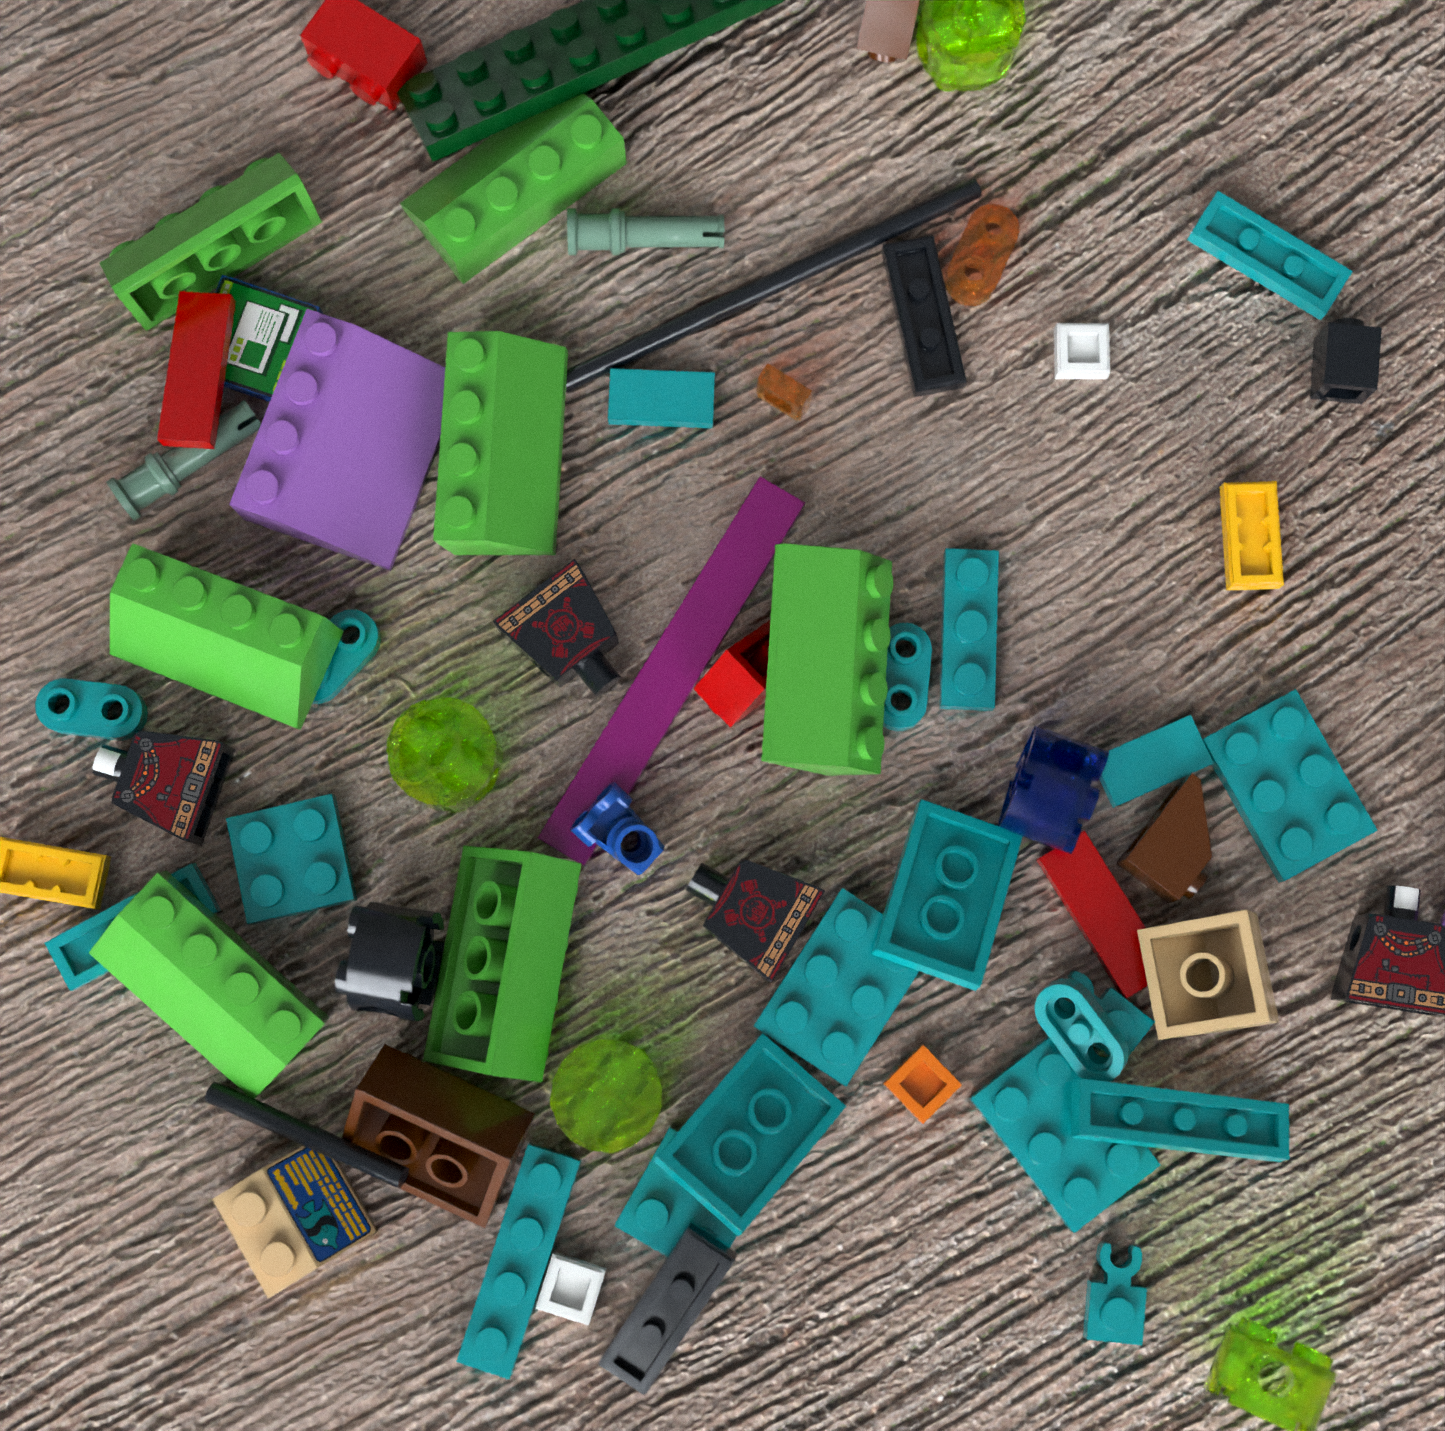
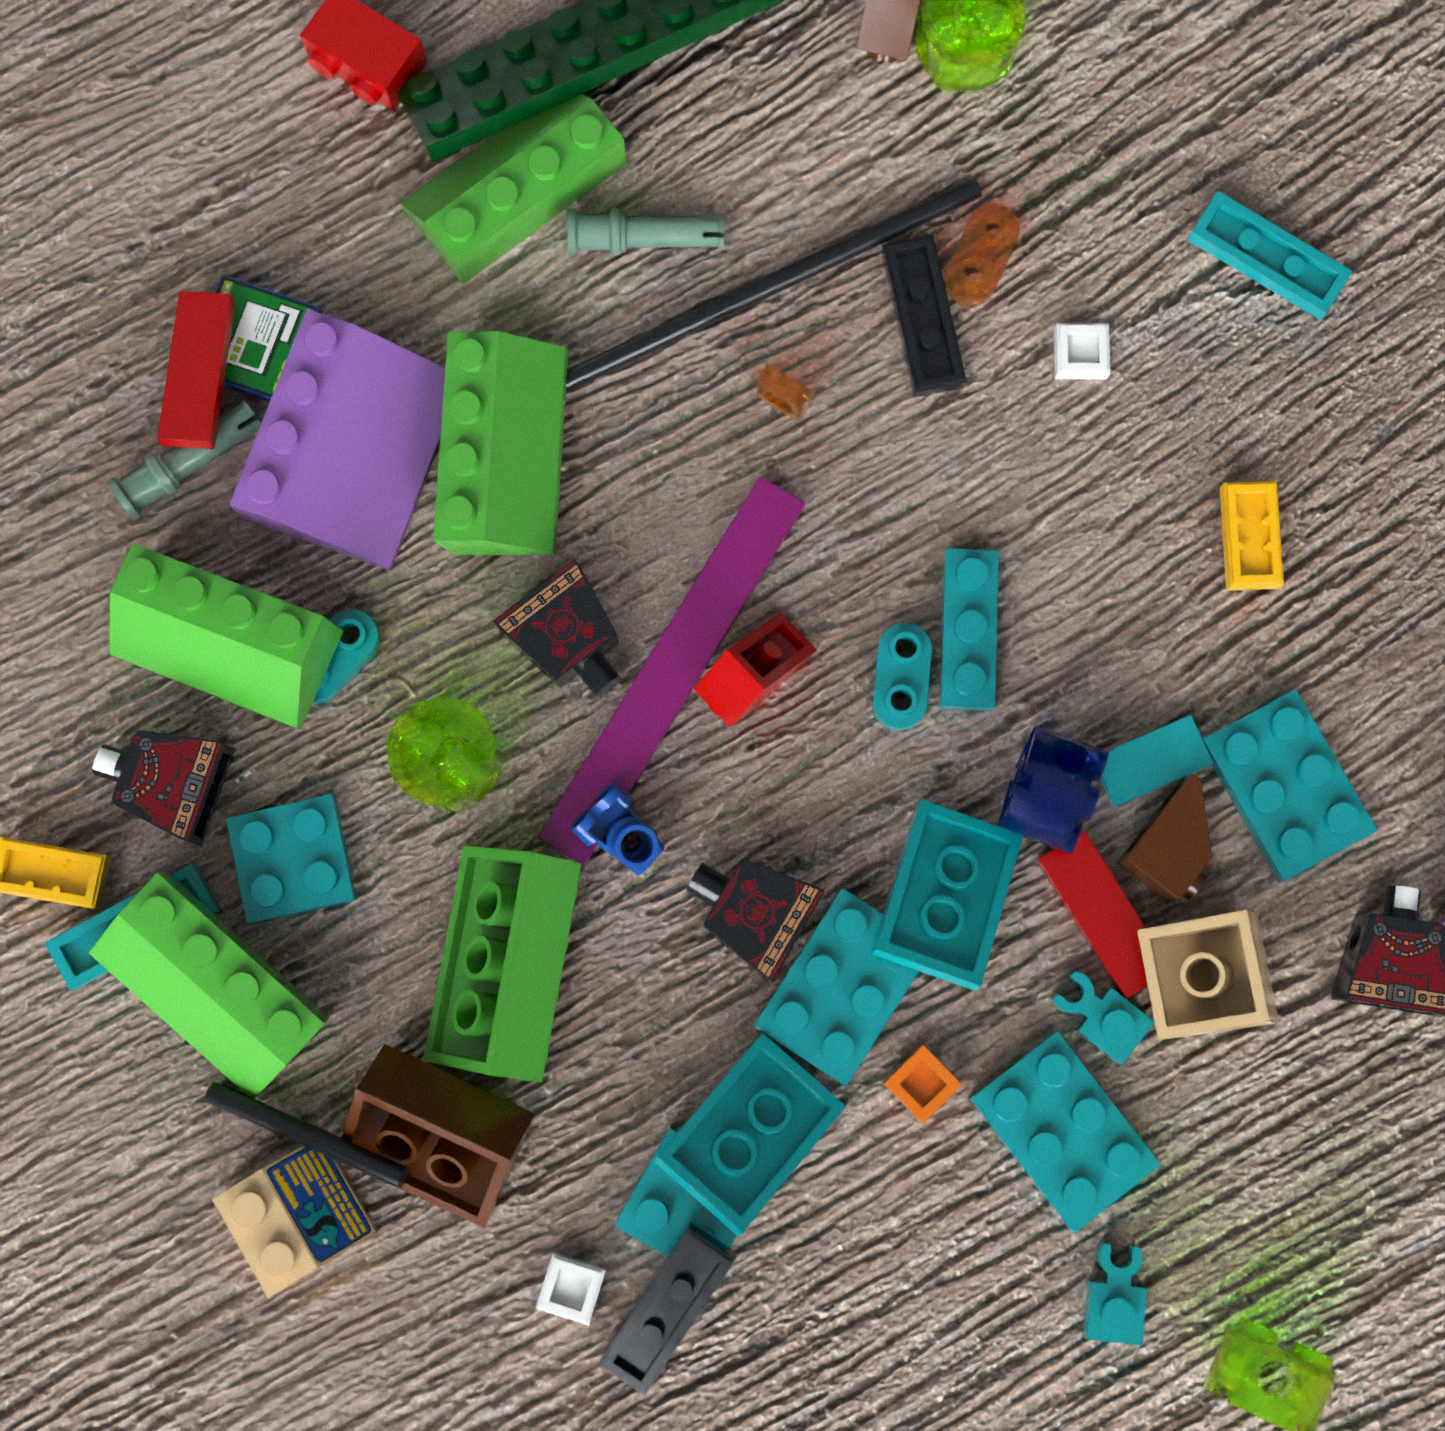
(89, 709): teal plate -> none
(213, 238): bright green slope -> none
(391, 960): black brick -> none
(519, 1261): teal plate -> none
(607, 1095): clear neon green brick -> none
(661, 398): teal tile -> none
(827, 660): bright green slope -> none
(1079, 1030): teal plate -> none
(1180, 1120): teal plate -> none
(1345, 361): black brick -> none

